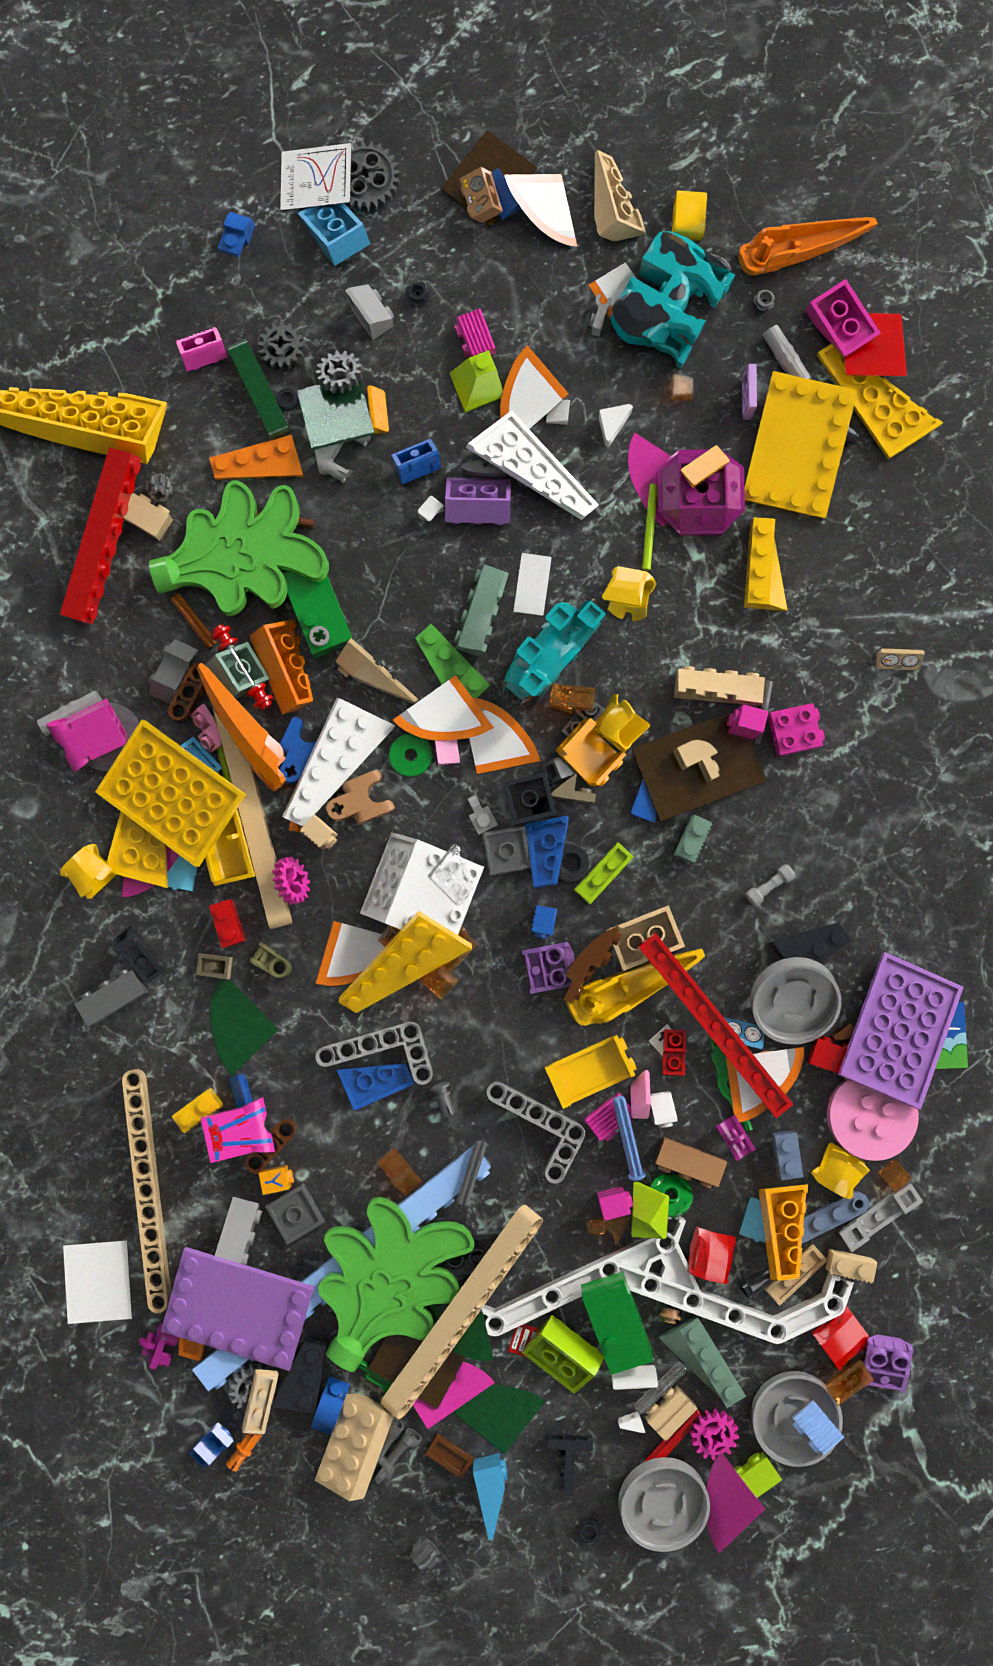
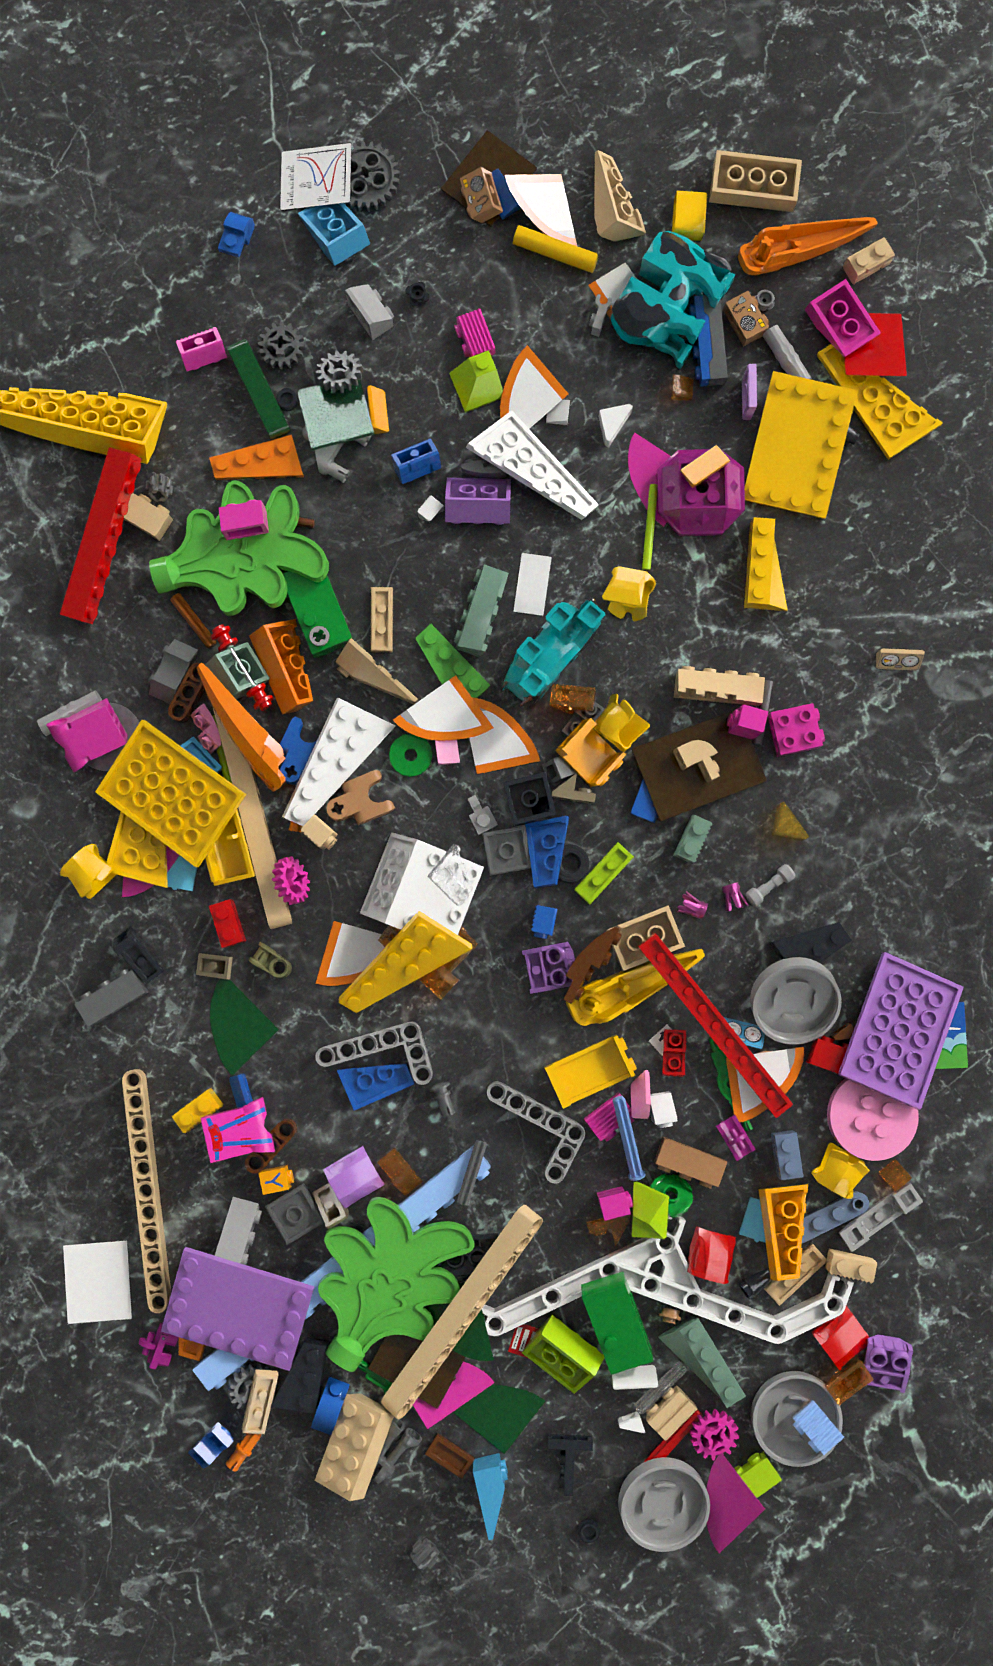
(243, 519): none -> dark pink brick
(329, 1206): none -> dark tan slope
(353, 1177): none -> medium lavender slope
(381, 619): none -> tan tile
(555, 249): none -> yellow brick
(694, 906): none -> flat silver piece
(709, 344): none -> piece
(733, 891): none -> flat silver piece
(746, 318): none -> medium nougat brick
(755, 181): none -> tan brick
(787, 825): none -> clear yellow slope
(868, 260): none -> tan brick

